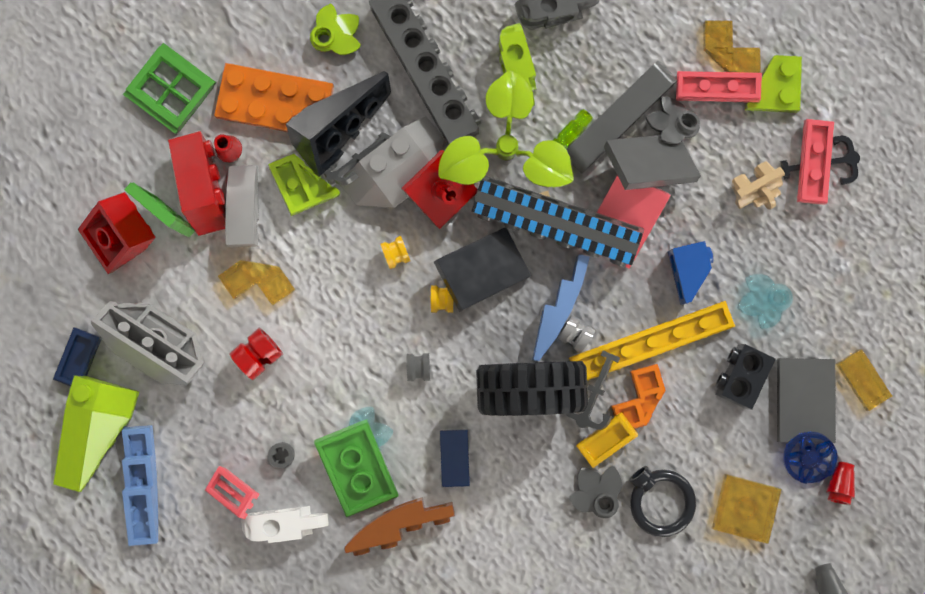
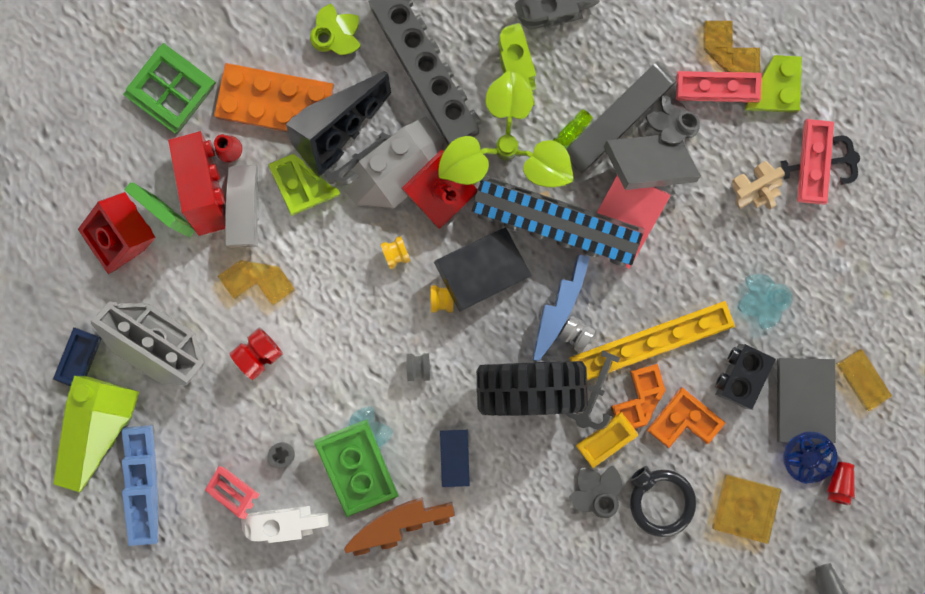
(681, 413): none -> orange tile
(690, 268): blue slope -> none

